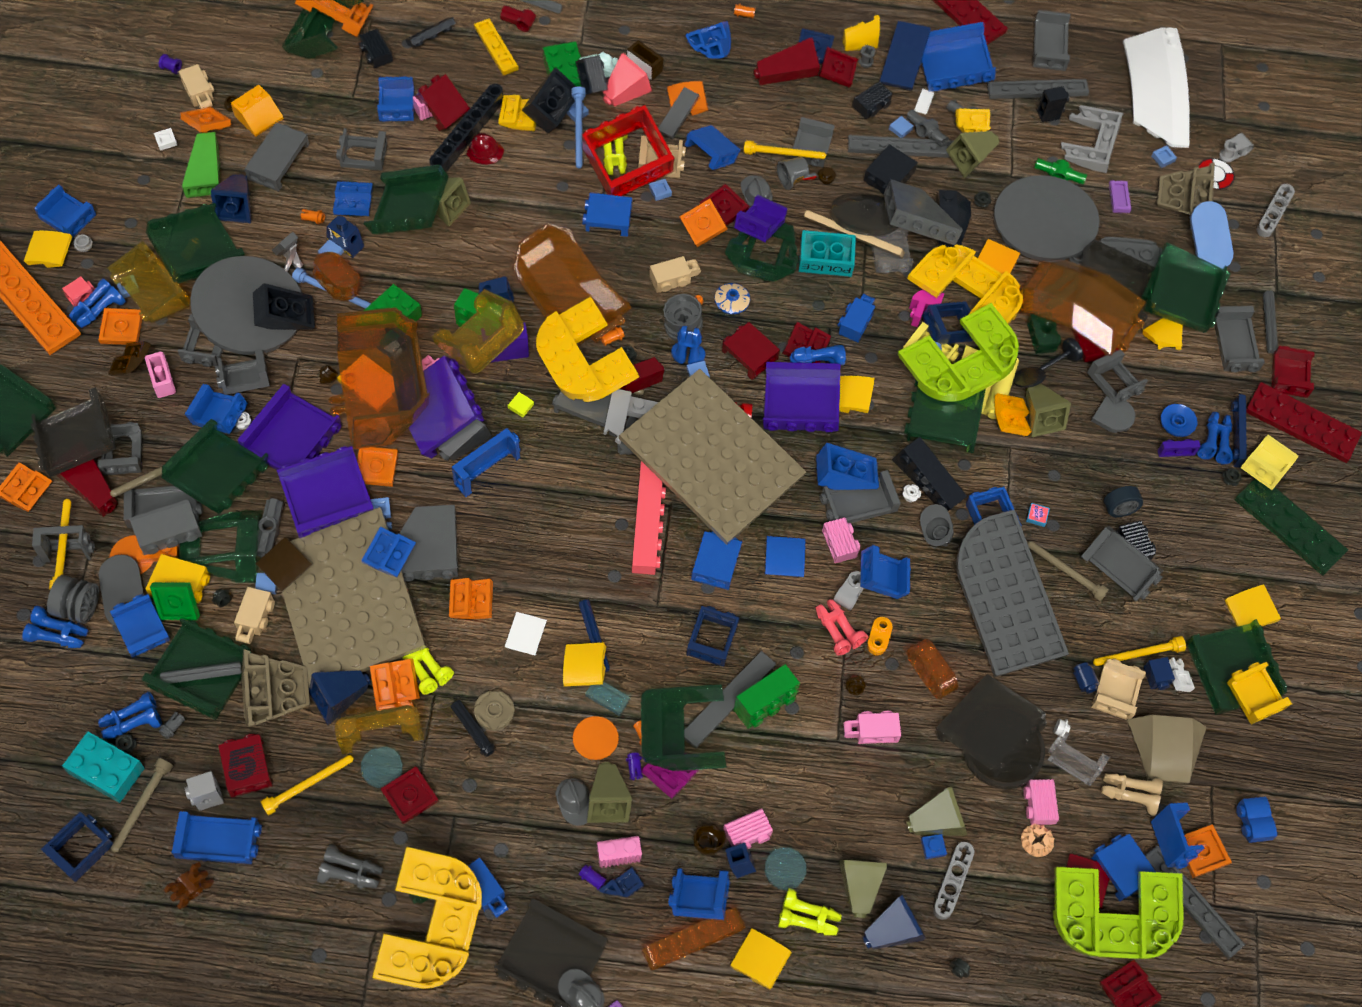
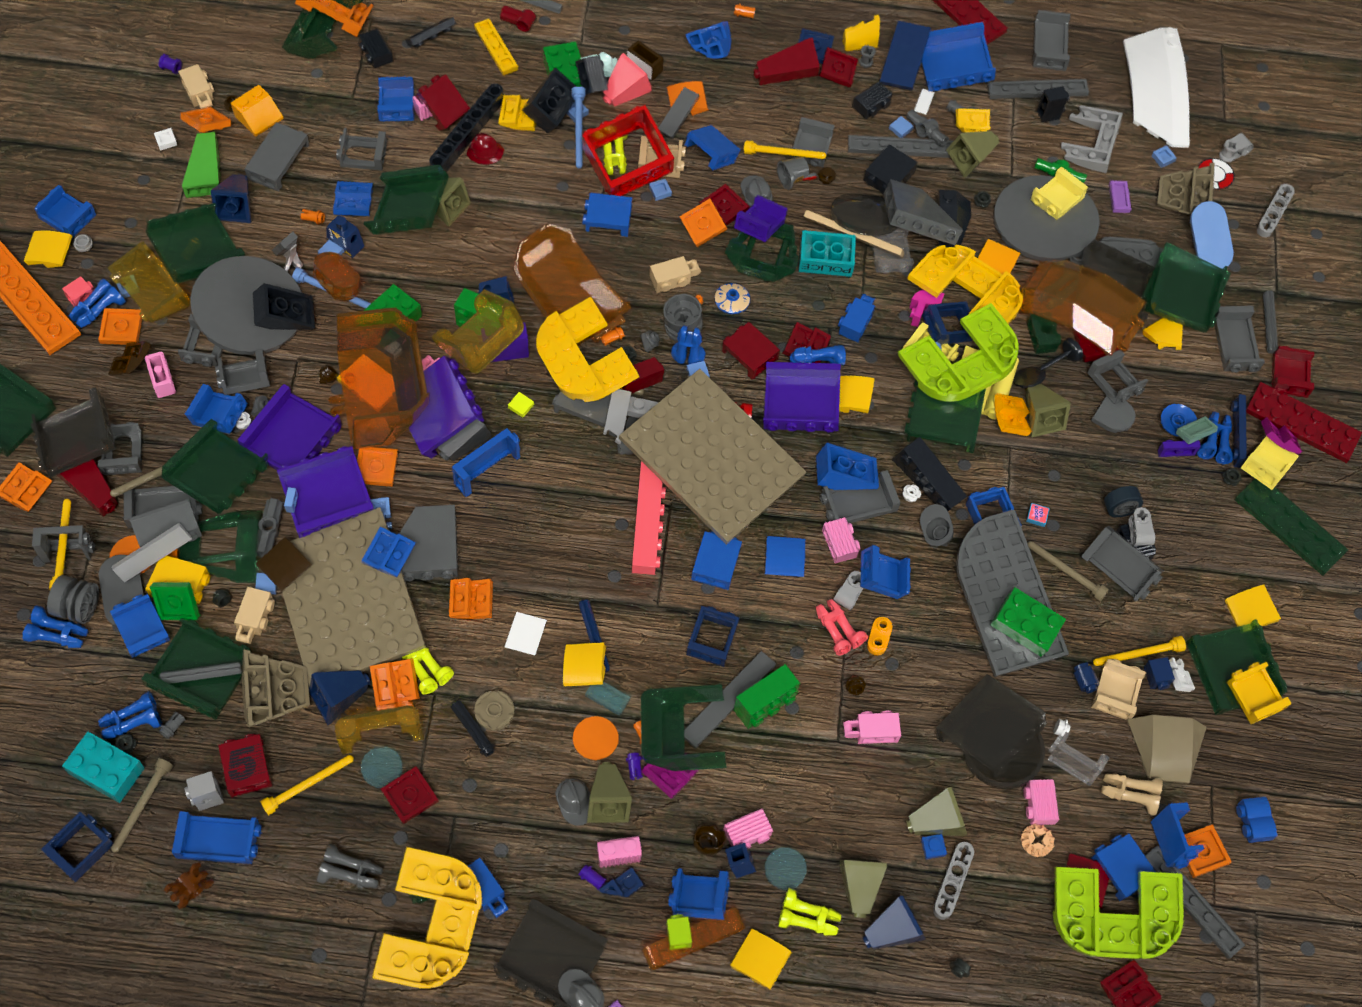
(151, 552): none -> light grey tile
(259, 403): none -> dark grey plate
(291, 500): none -> medium blue tile
(650, 340): none -> dark grey plate
(678, 932): none -> lime brick
(932, 669): clear orange brick -> none
(1028, 622): none -> green brick
(1059, 194): none -> light yellow panel
(1141, 528): none -> light grey piece
(1197, 430): none -> sand green tile
(1281, 437): none -> magenta slope

